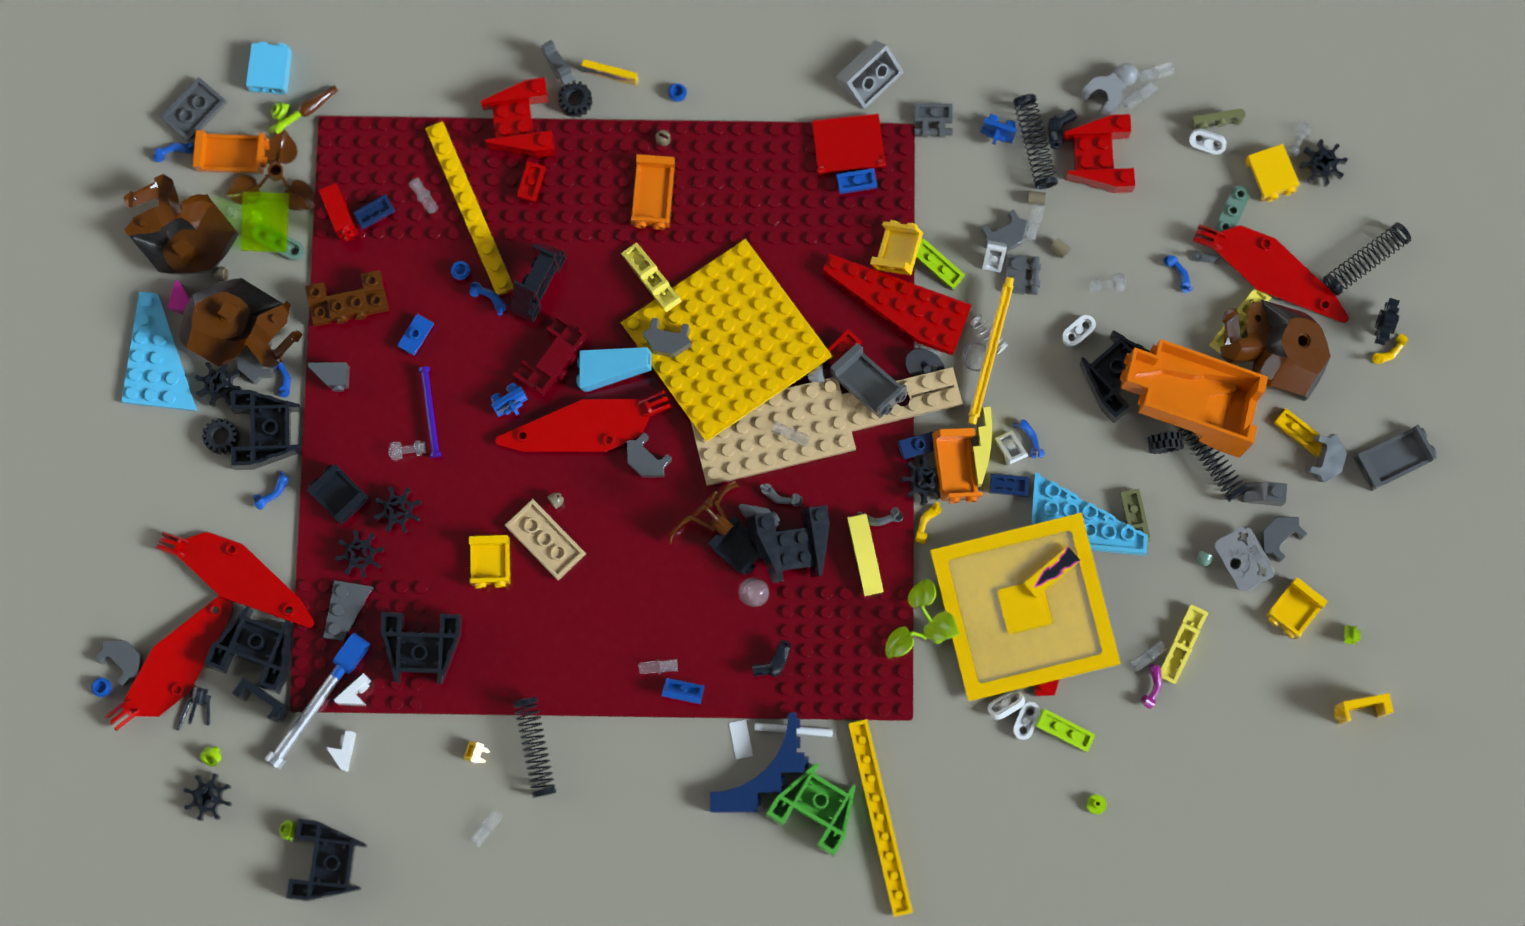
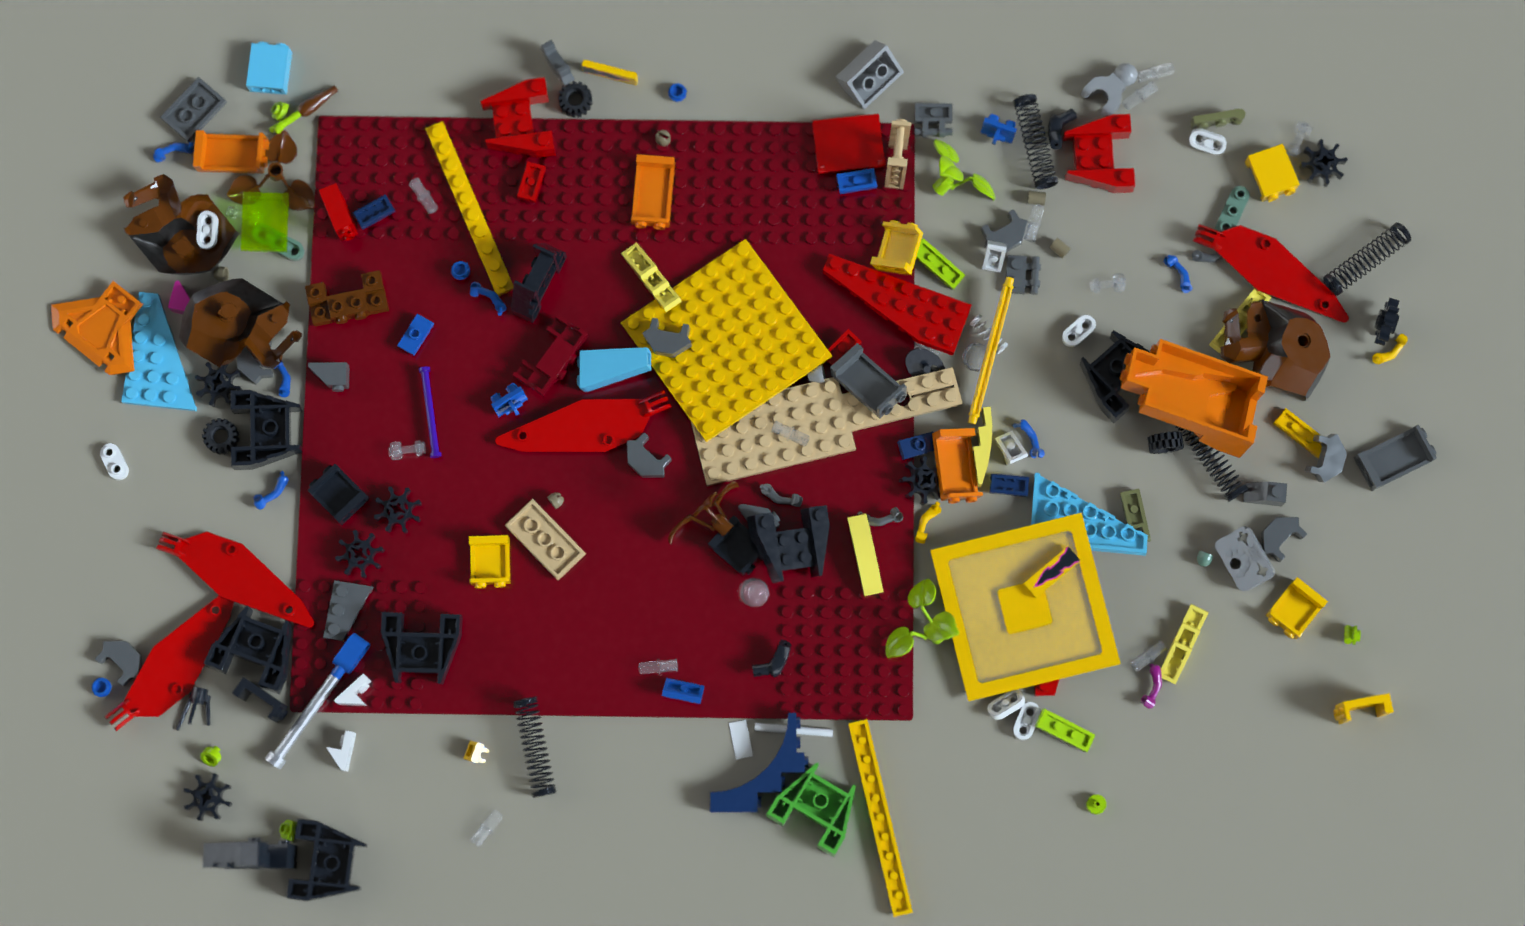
(100, 327): none -> orange plate
(114, 460): none -> white plate
(207, 230): none -> white plate
(250, 855): none -> black wedge
(897, 164): none -> tan fence
(950, 172): none -> lime plant

